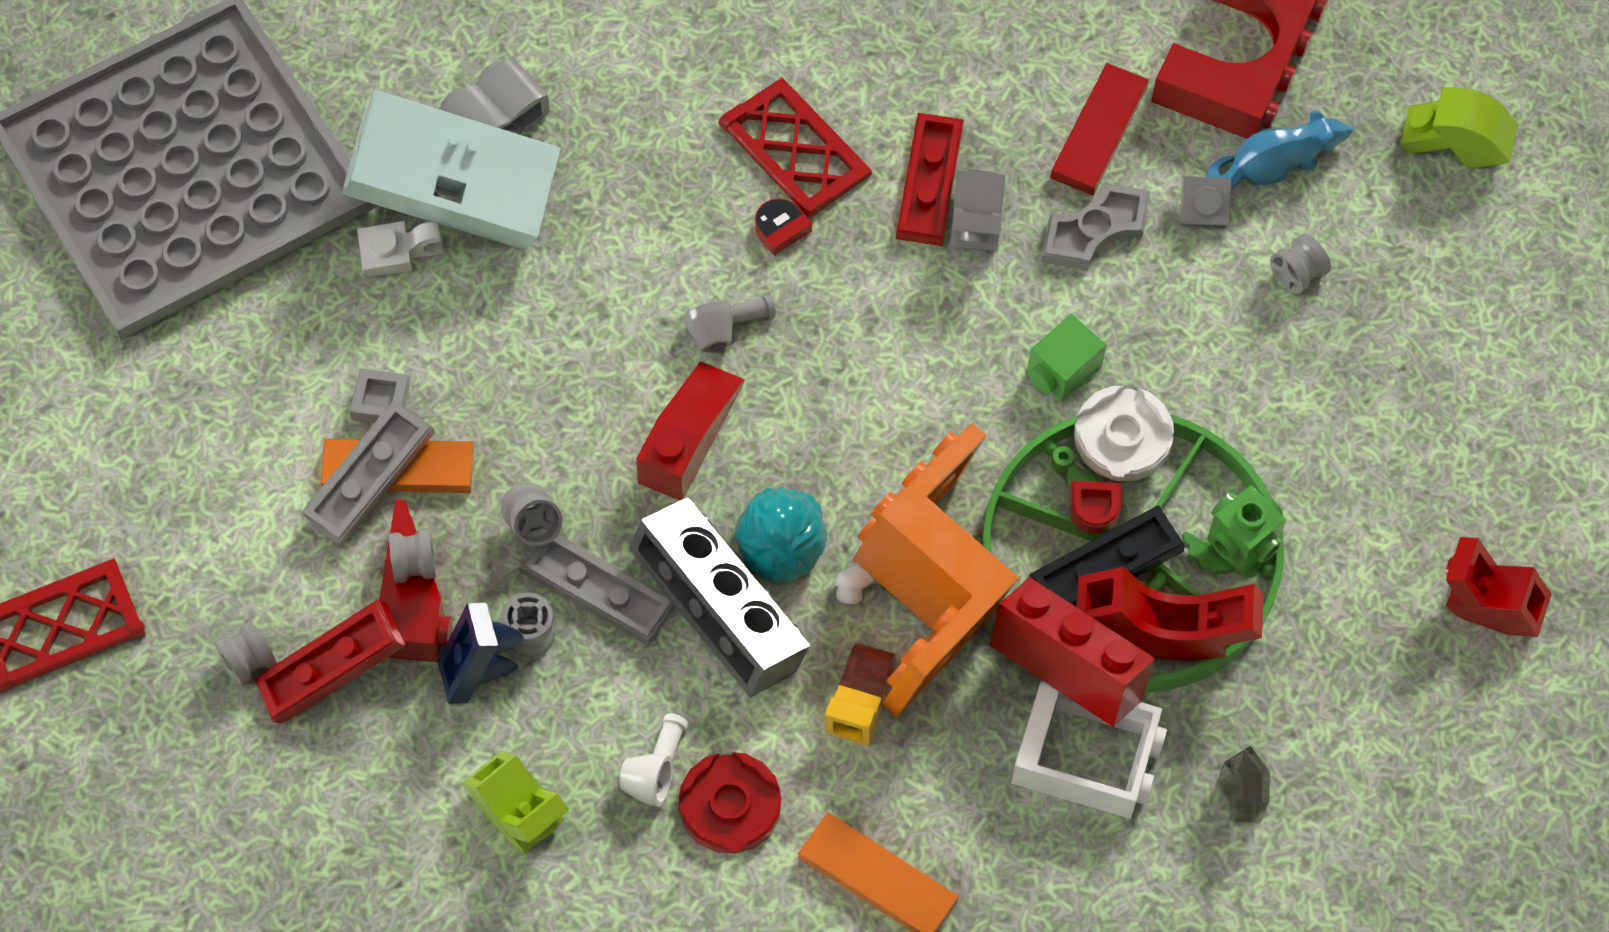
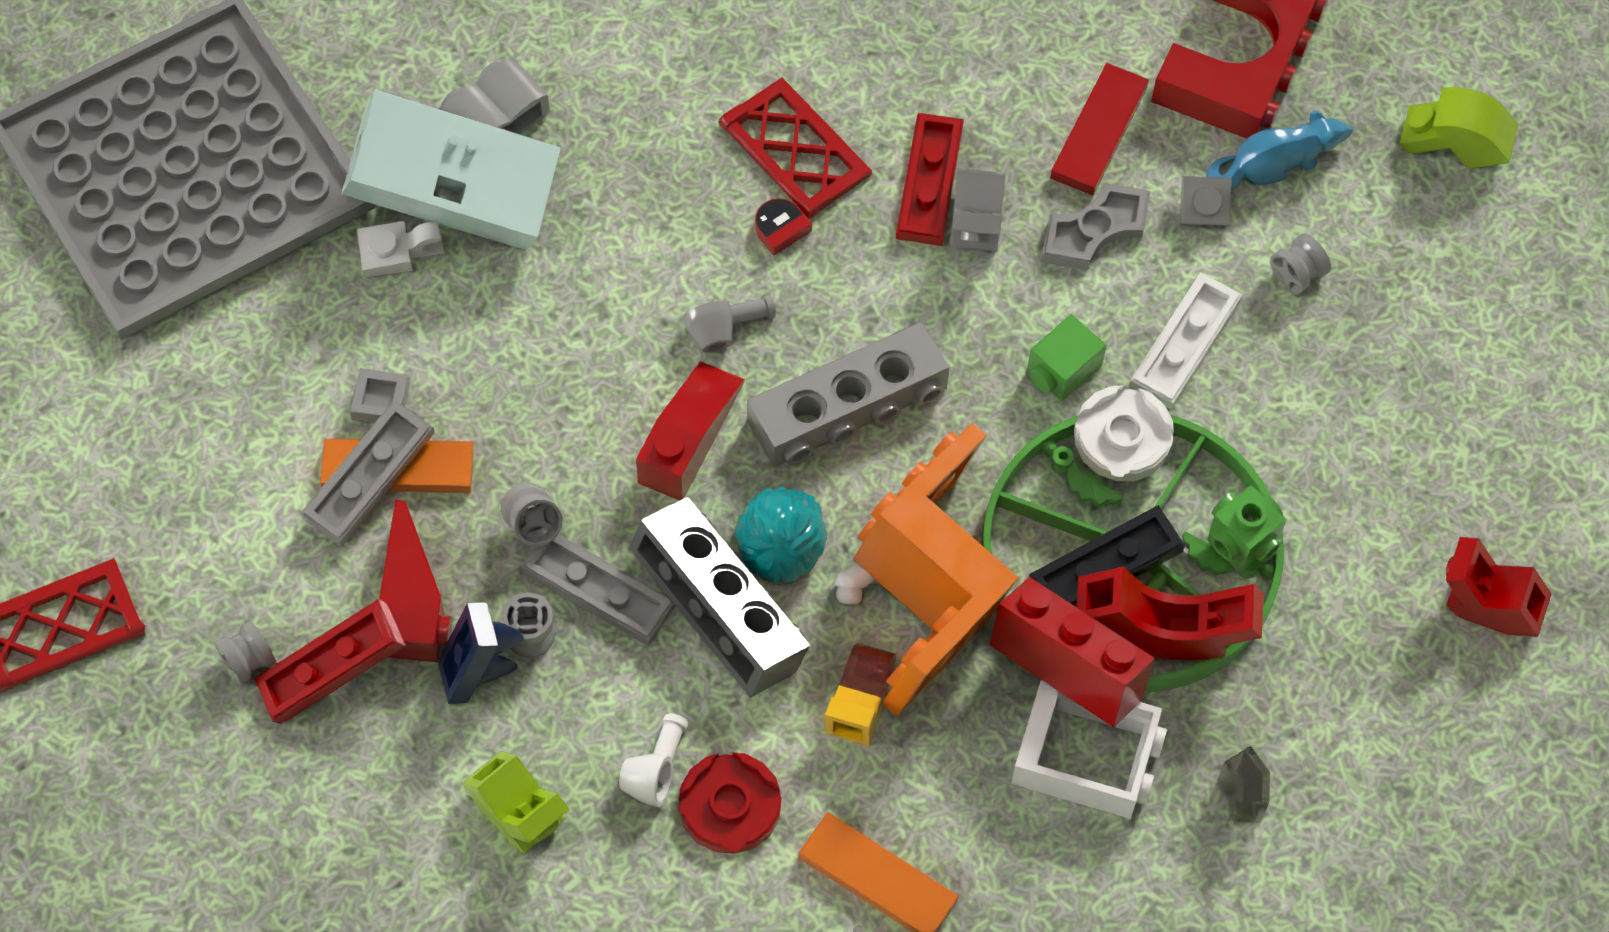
(412, 555): light grey wheel -> none
(861, 373): none -> light grey brick
(1094, 505): red tile -> none
(1186, 340): none -> white tile

